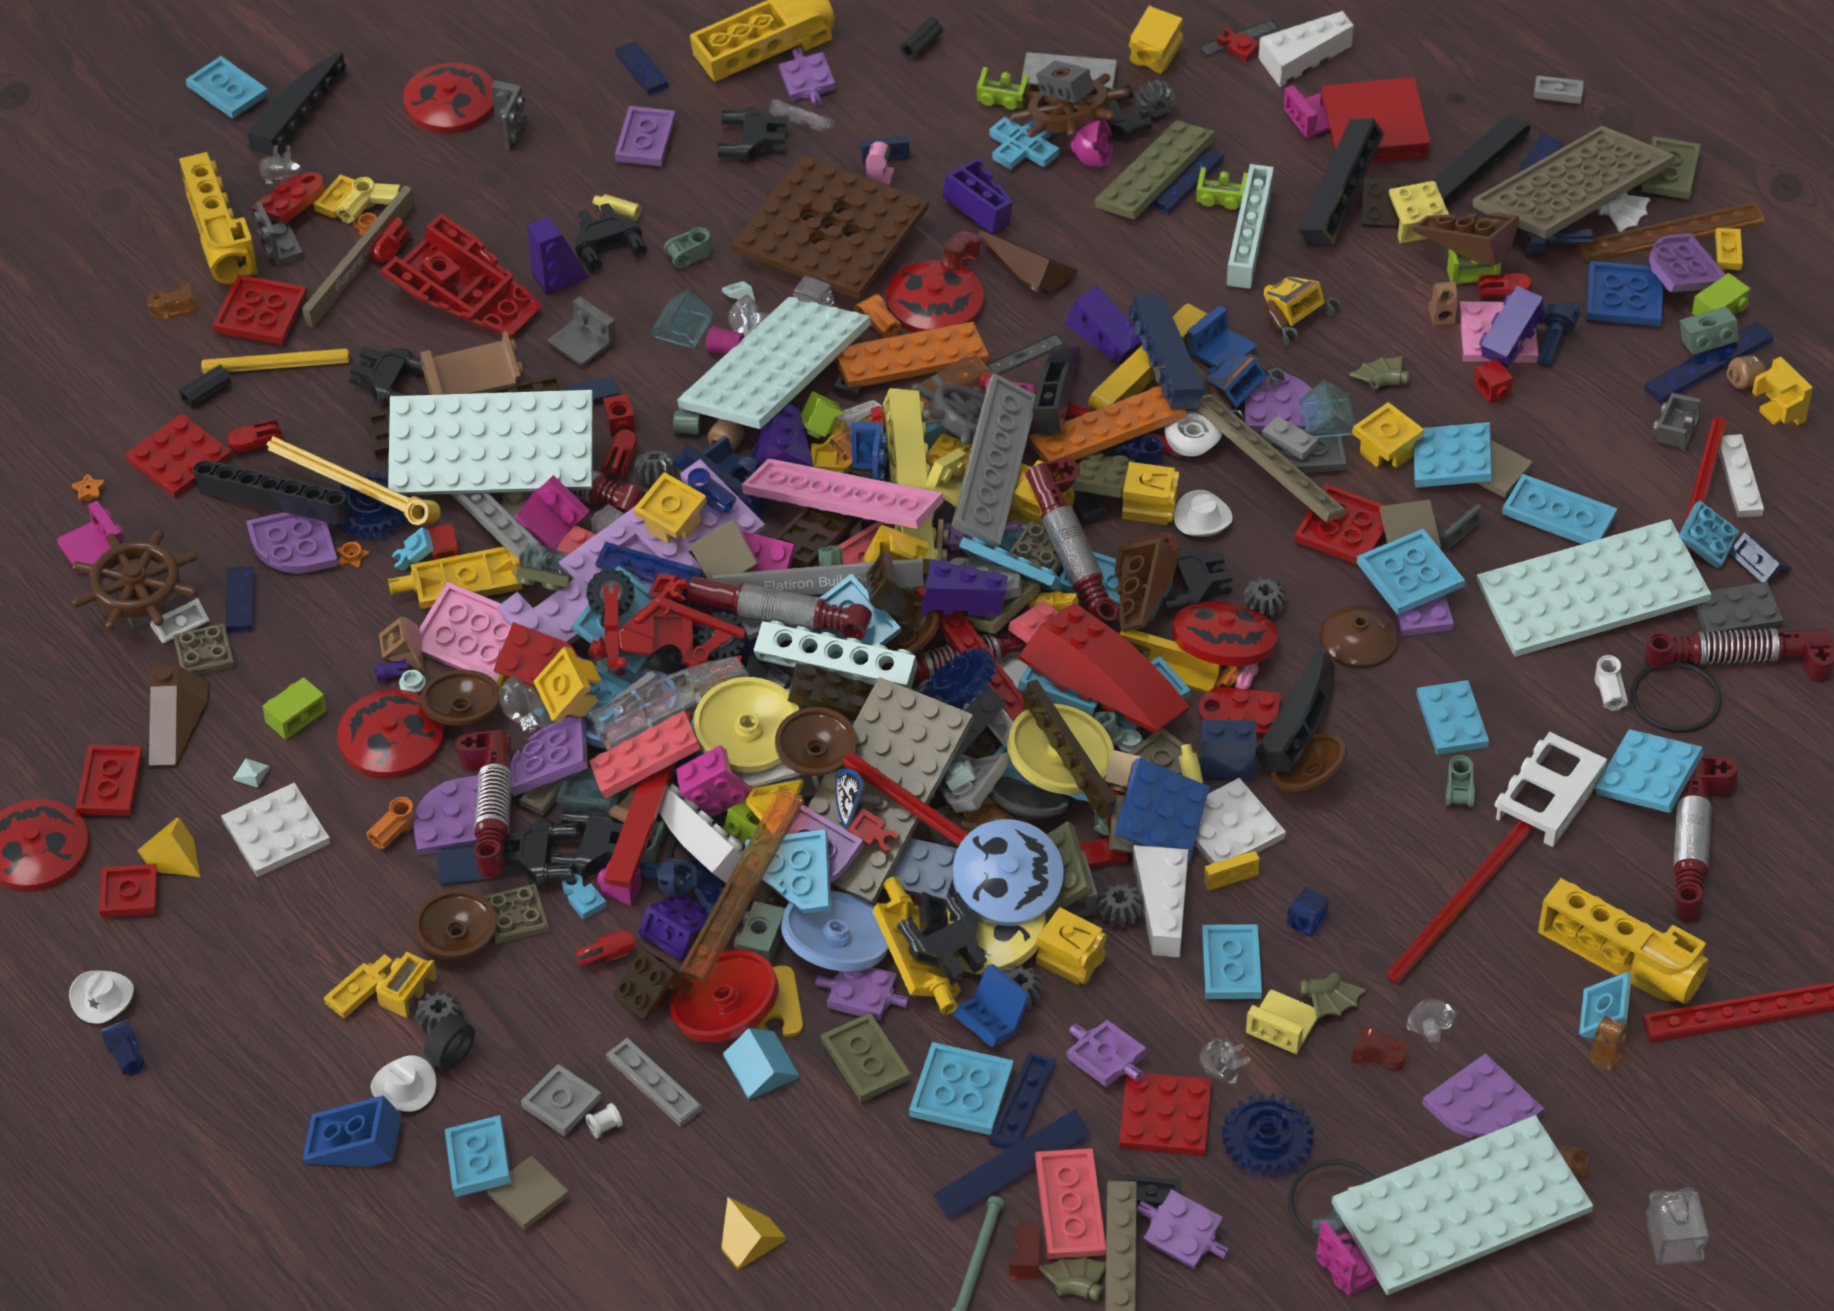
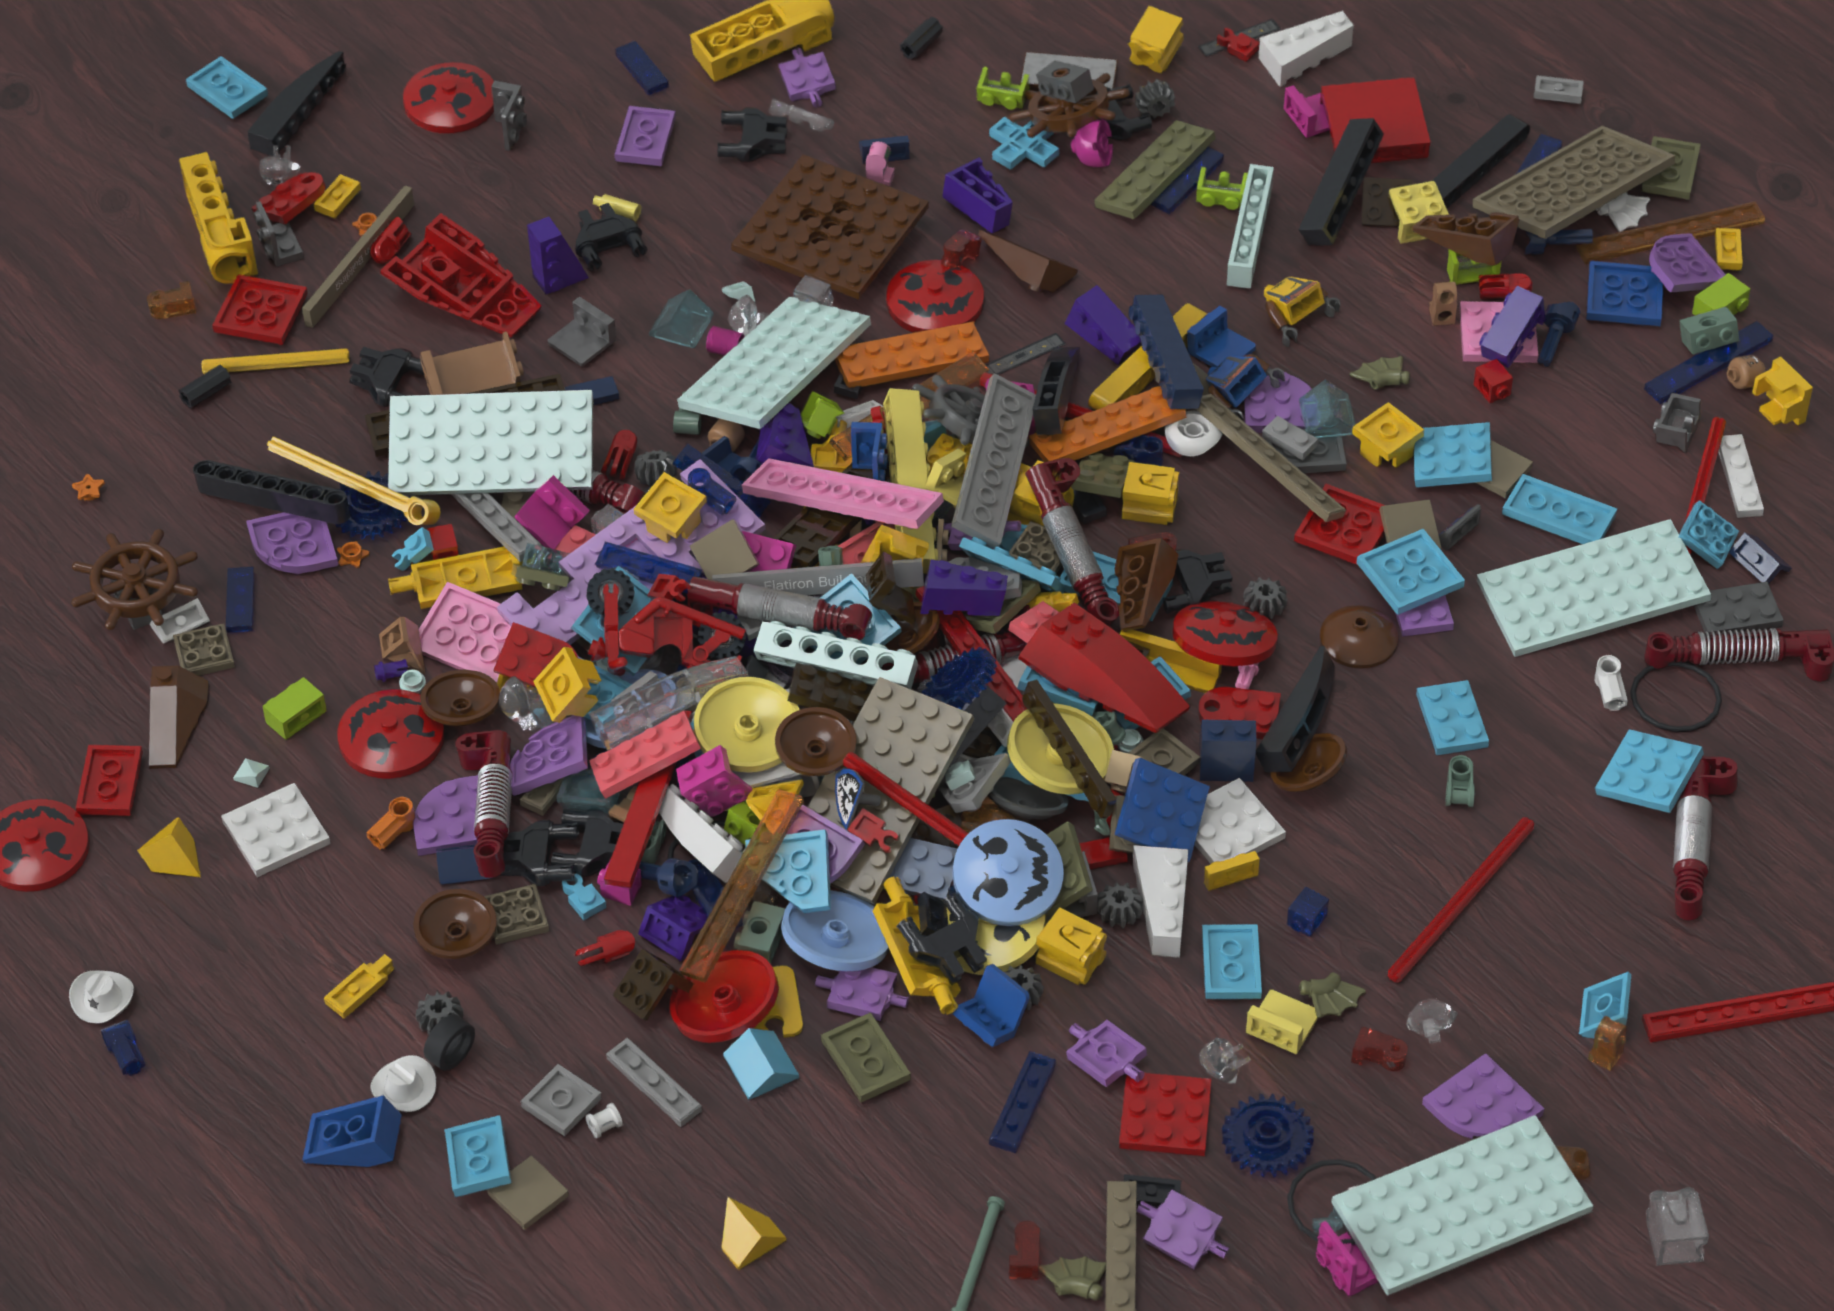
(89, 541): dark pink bracket -> none
(128, 890): red plate -> none
(173, 451): red plate -> none
(253, 436): red arm -> none
(364, 196): light yellow piece -> none
(403, 982): yellow window -> none
(619, 414): red brick -> none
(690, 247): sand green piece -> none
(880, 317): orange piece -> none
(961, 1088): medium azure plate -> none
(1010, 1164): clear blue tile -> none
(1070, 1203): coral plate -> none
(1190, 763): light yellow cylinder -> none
(1201, 514): white hat -> none
(1228, 676): orange plate -> none
(1569, 791): white window -> none
(1660, 963): yellow brick -> none

